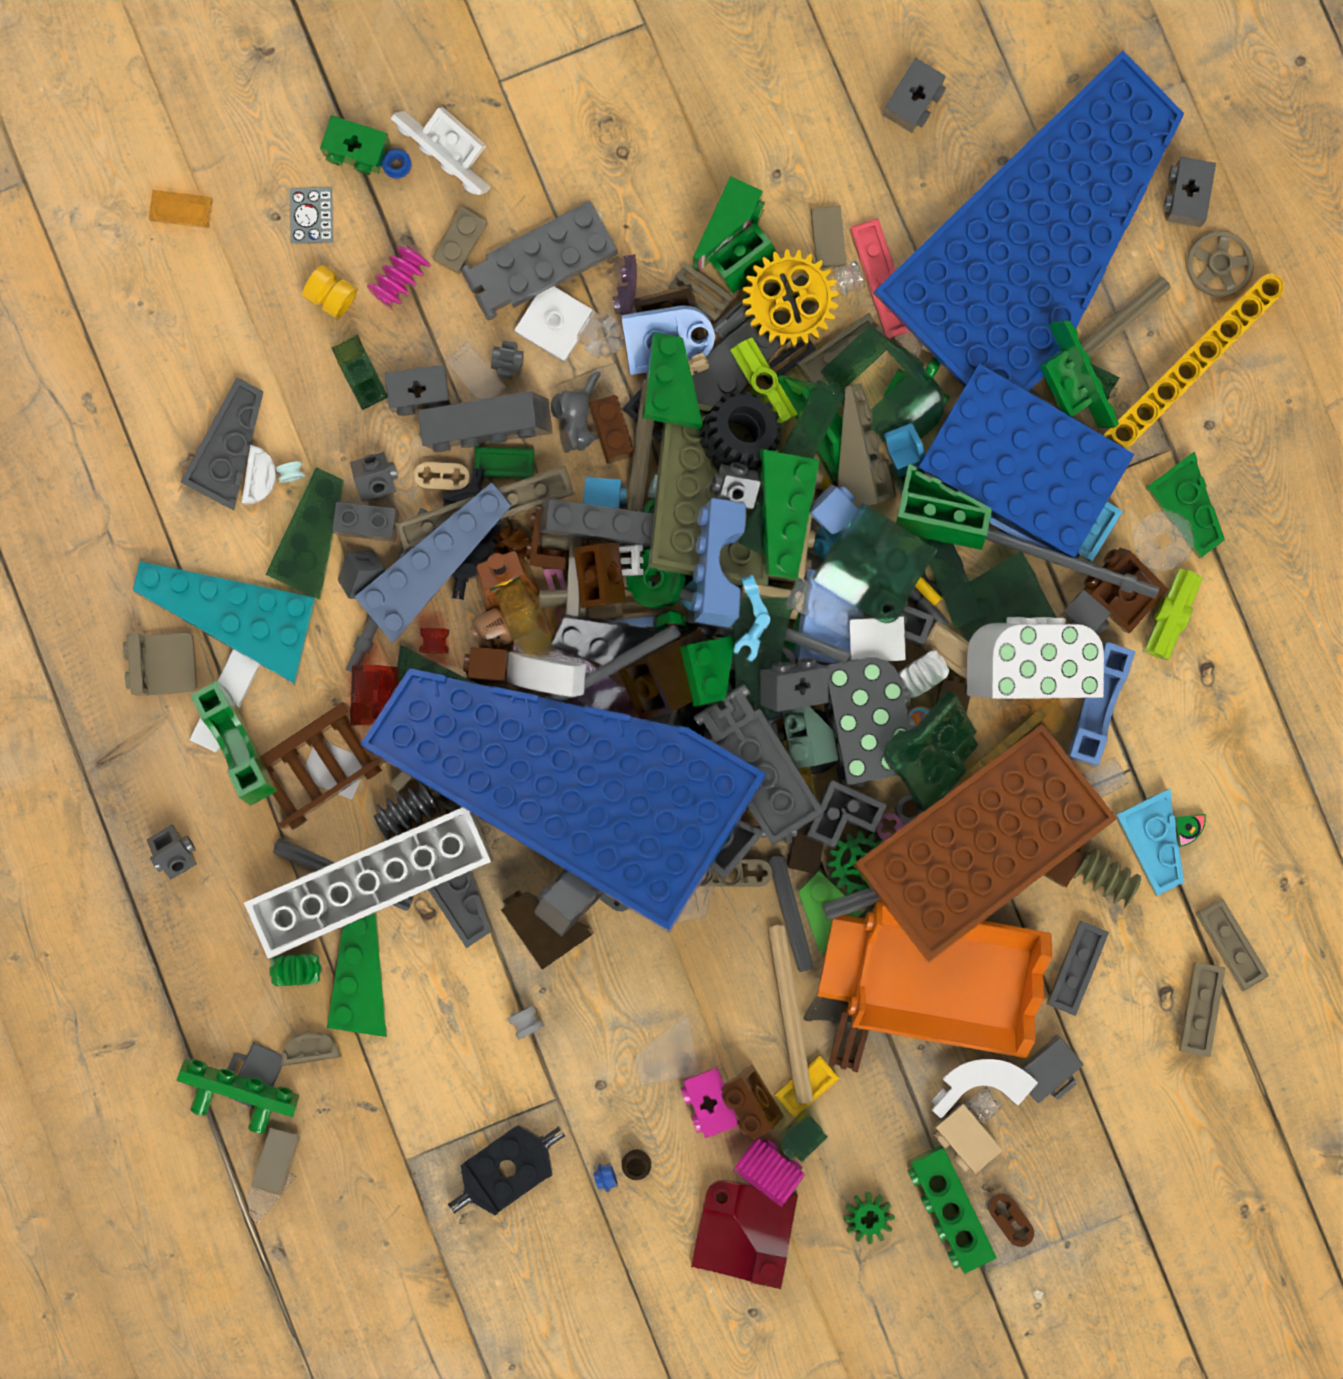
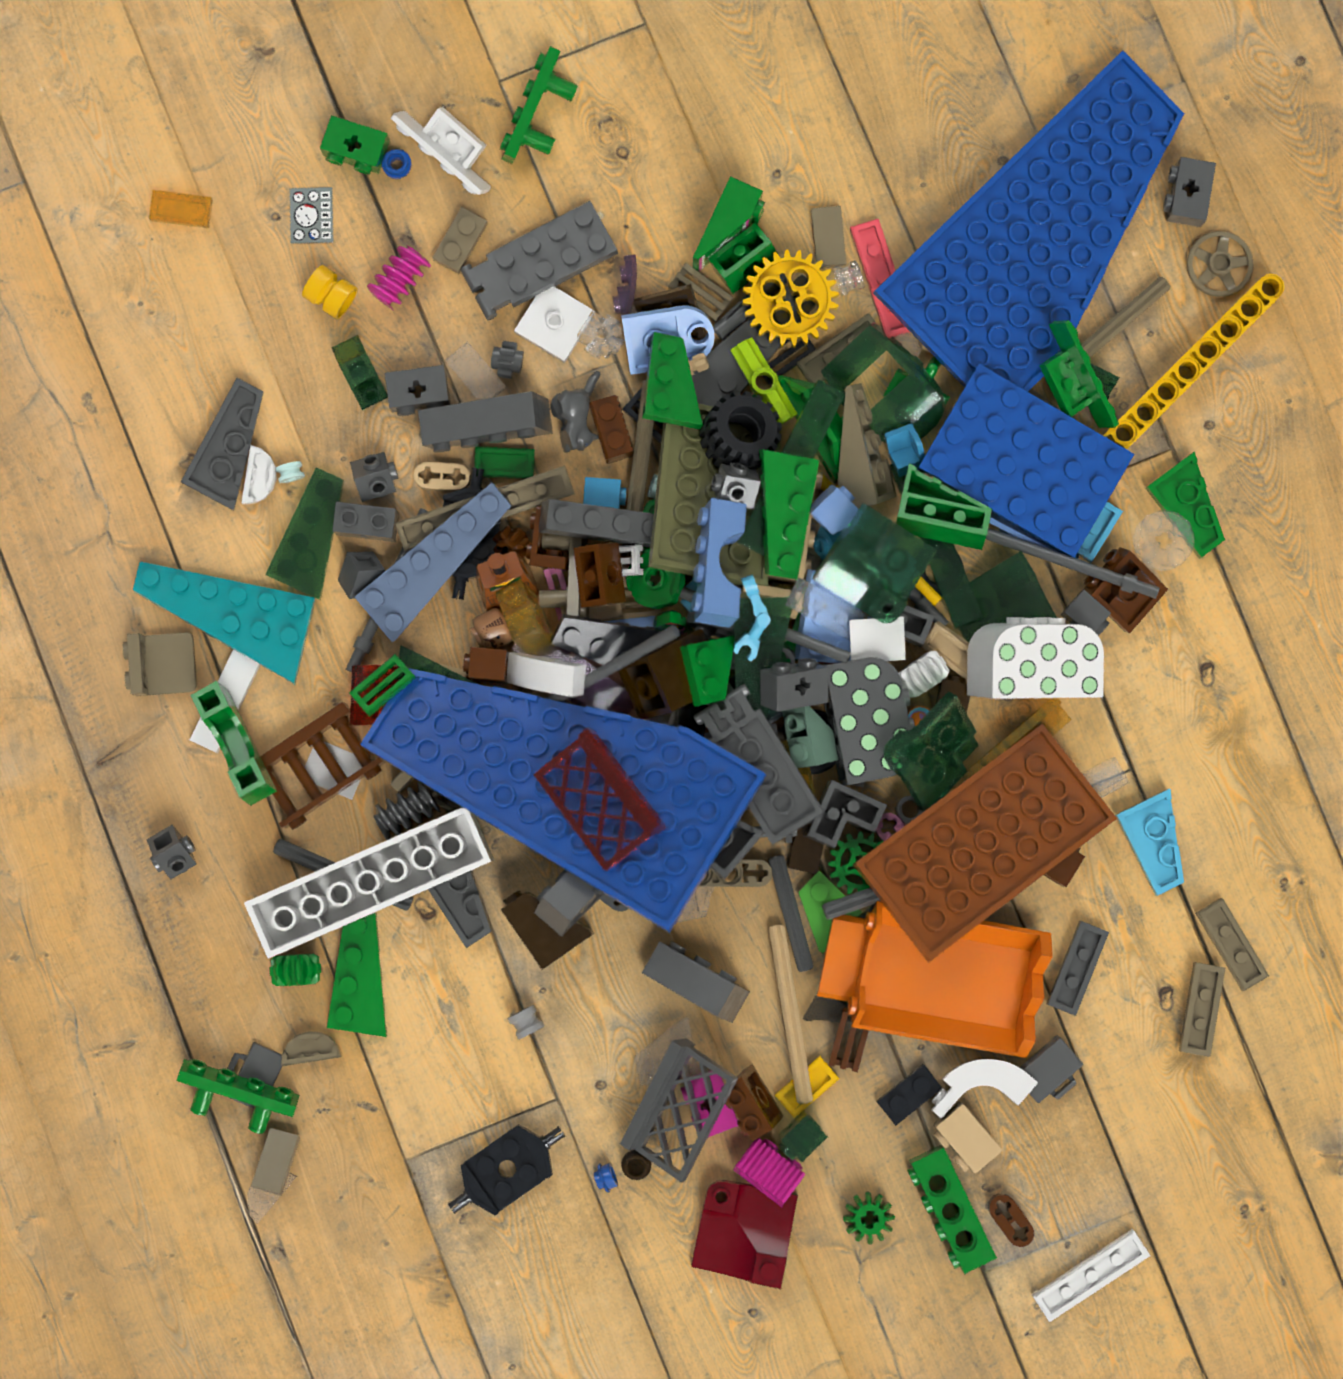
(390, 693): none -> green tile
(434, 640): clear red wheel -> none
(522, 117): none -> green plate
(621, 784): none -> clear red fence
(655, 1101): none -> dark grey fence
(696, 981): none -> dark grey wedge
(909, 1094): none -> black plate
(918, 79): dark grey brick -> none
(983, 1105): clear wheel -> none
(1091, 1275): none -> white tile
(1096, 712): medium blue arch -> none
(1108, 876): olive piece -> none
(1173, 614): lime piece -> none
(1189, 828): green tile -> none

